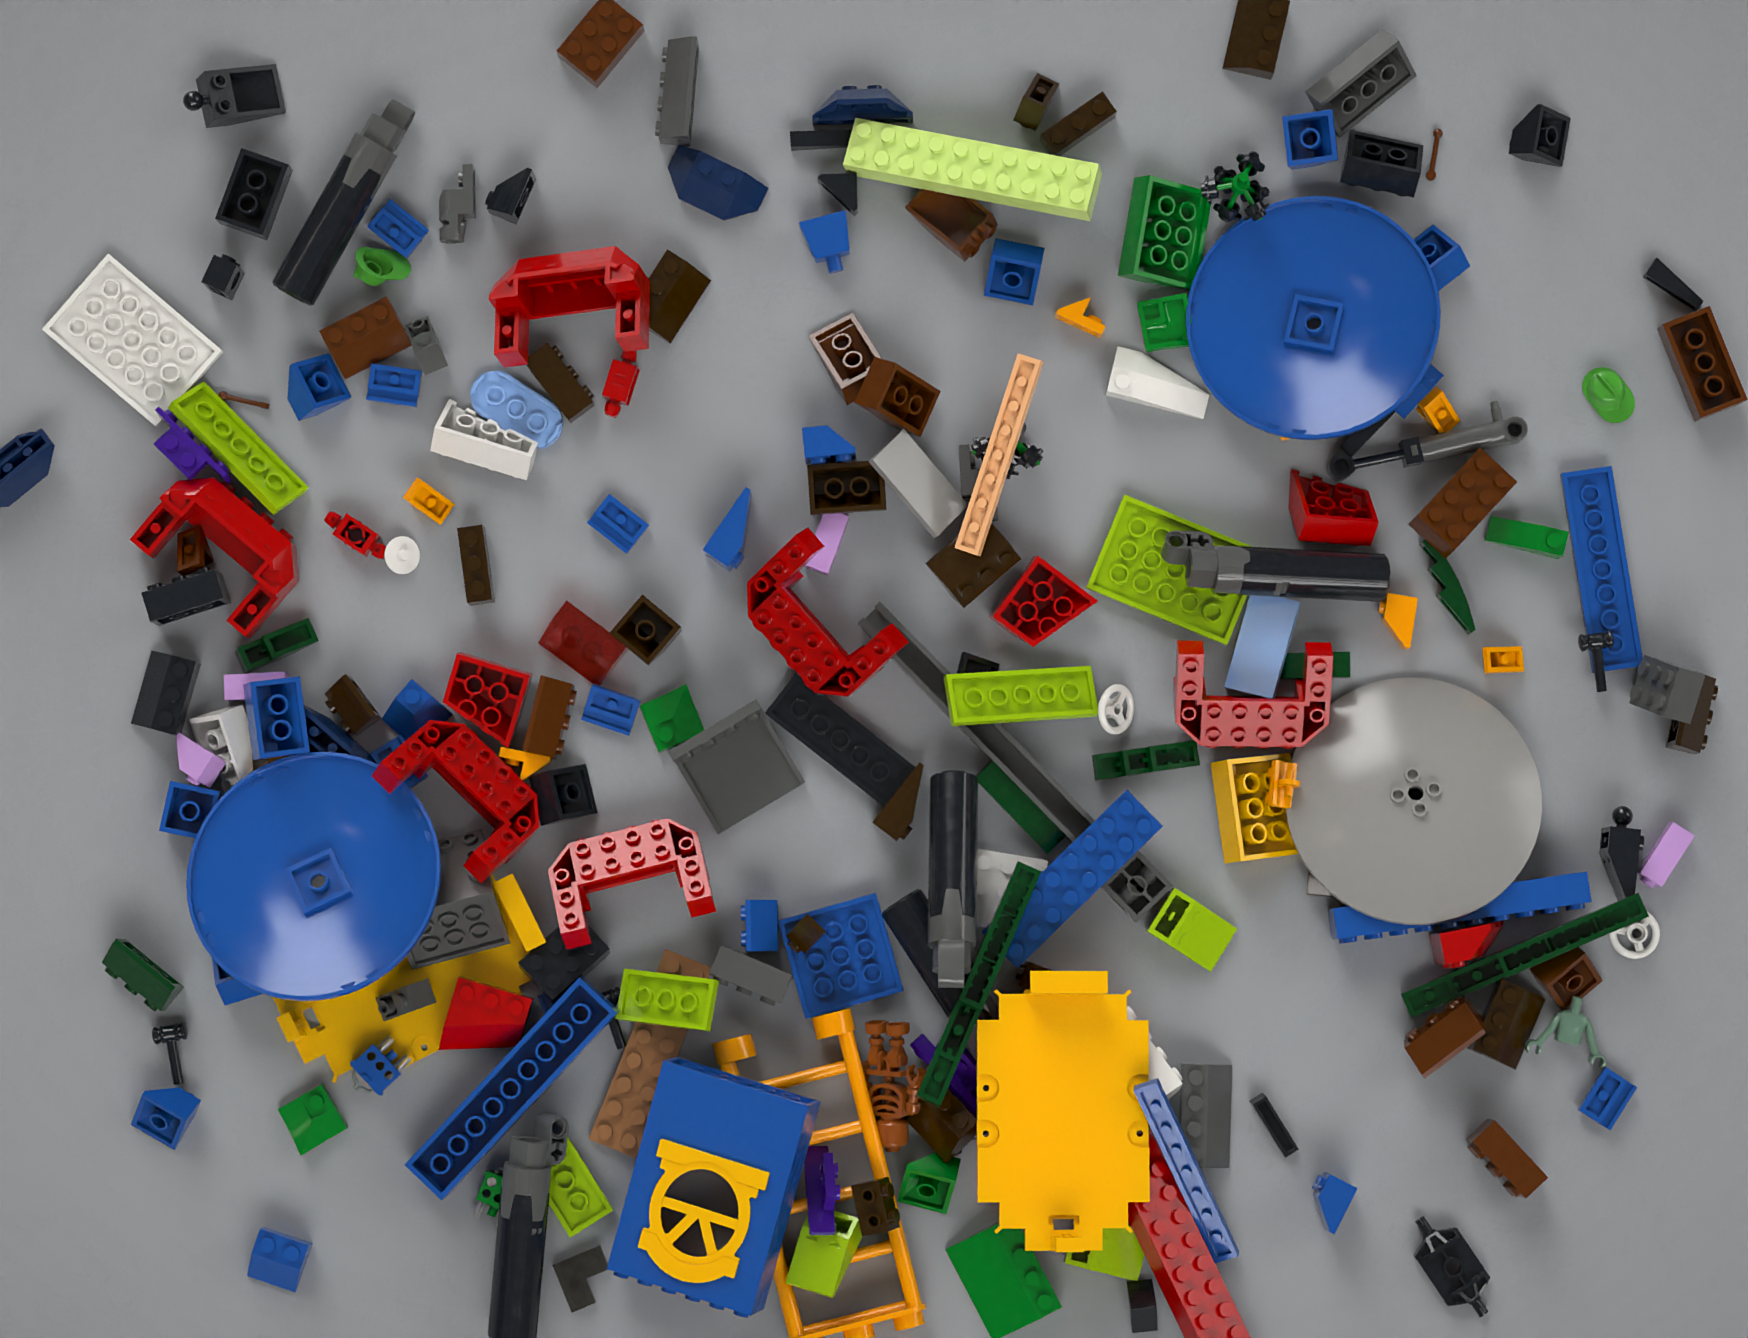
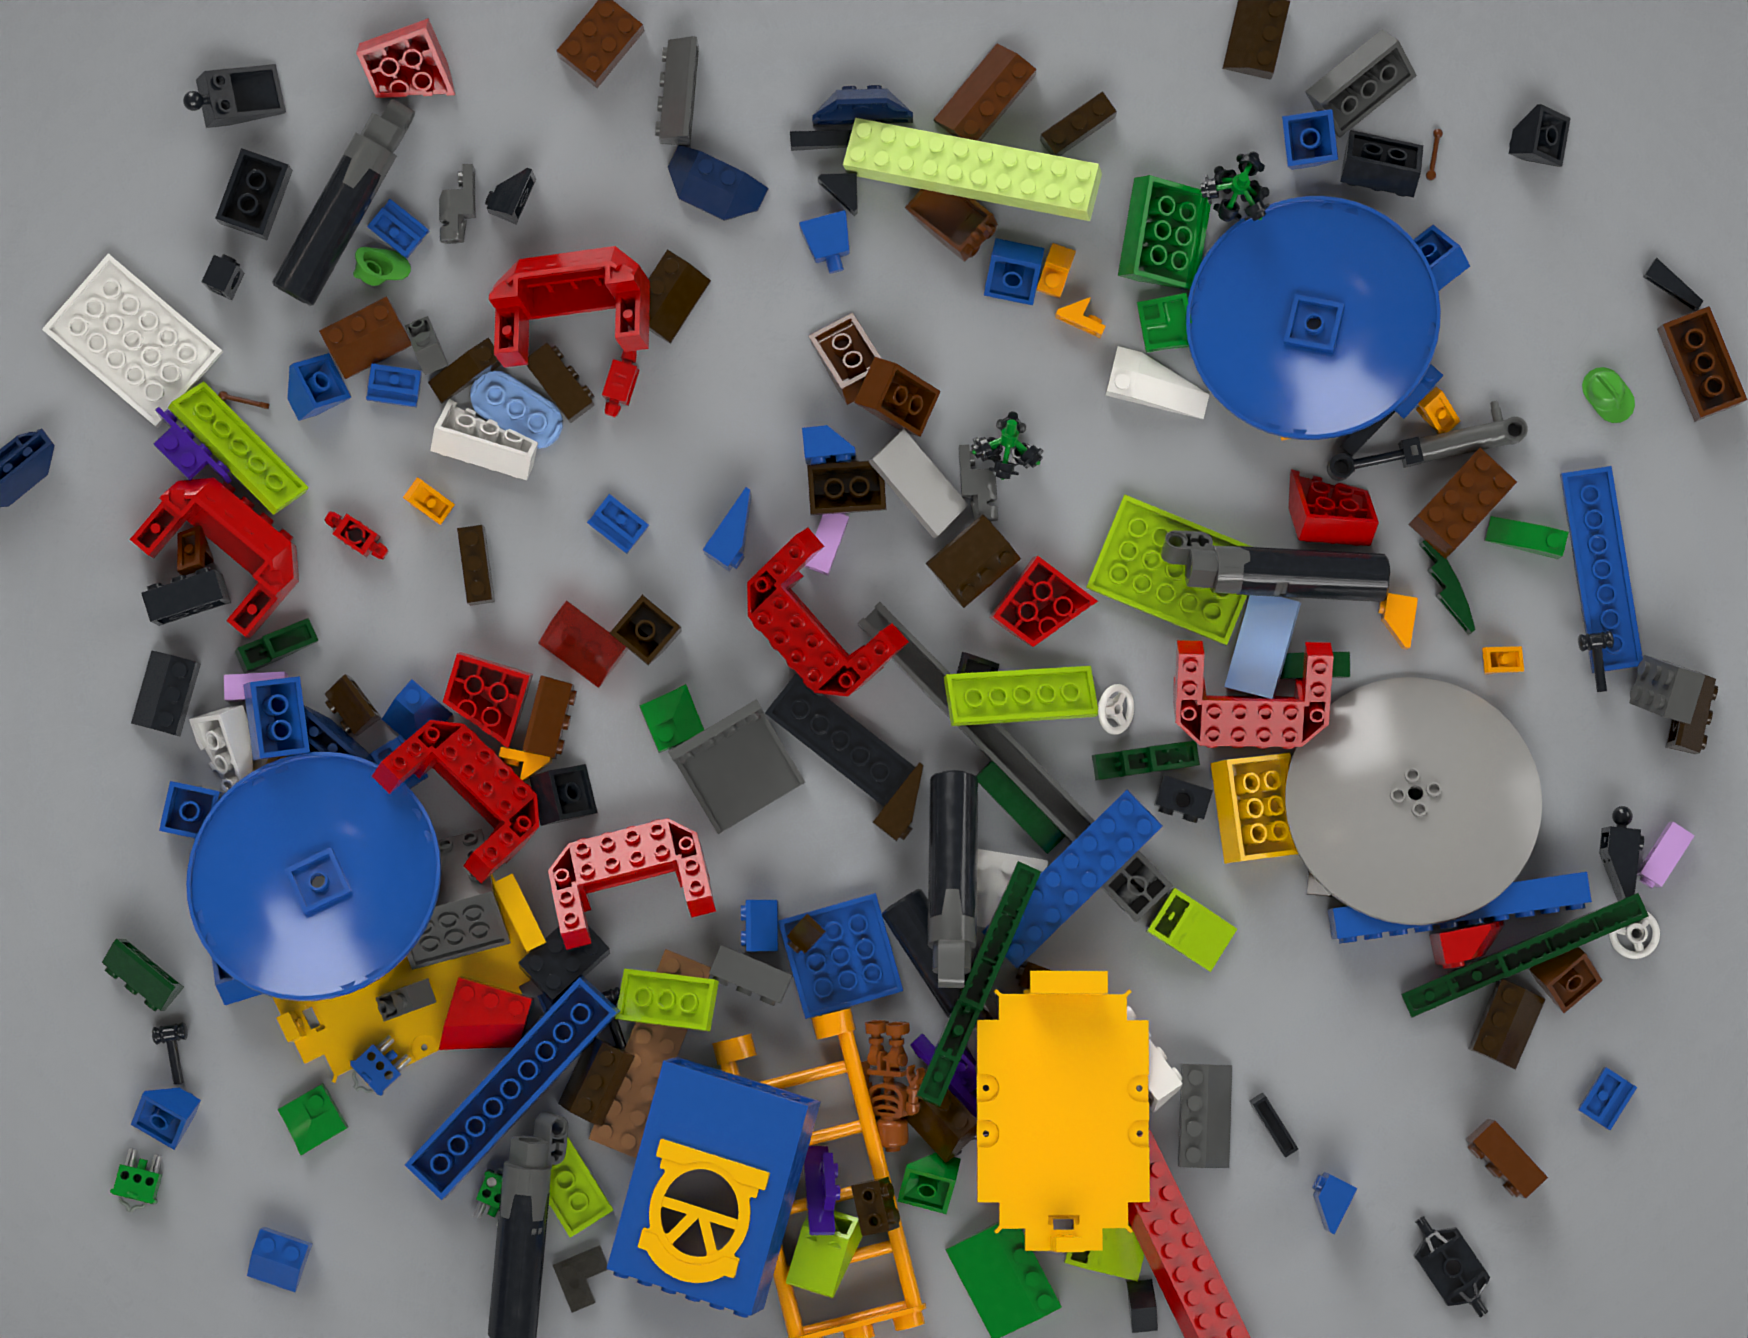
(138, 1191): none -> green piece
(197, 762): lavender slope -> none
(402, 555): white piece -> none
(406, 63): none -> red wedge
(465, 370): none -> dark brown slope
(596, 1081): none -> dark brown slope
(610, 709): blue plate -> none
(986, 94): none -> reddish brown slope
(999, 454): light nougat plate -> none
(1036, 102): dark brown slope -> none
(1056, 270): none -> light orange slope
(1186, 1170): plate -> none
(1198, 799): none -> black brick
(1282, 783): light orange hips -> none
(1444, 1035): reddish brown slope -> none
(1570, 1028): sand green piece -> none

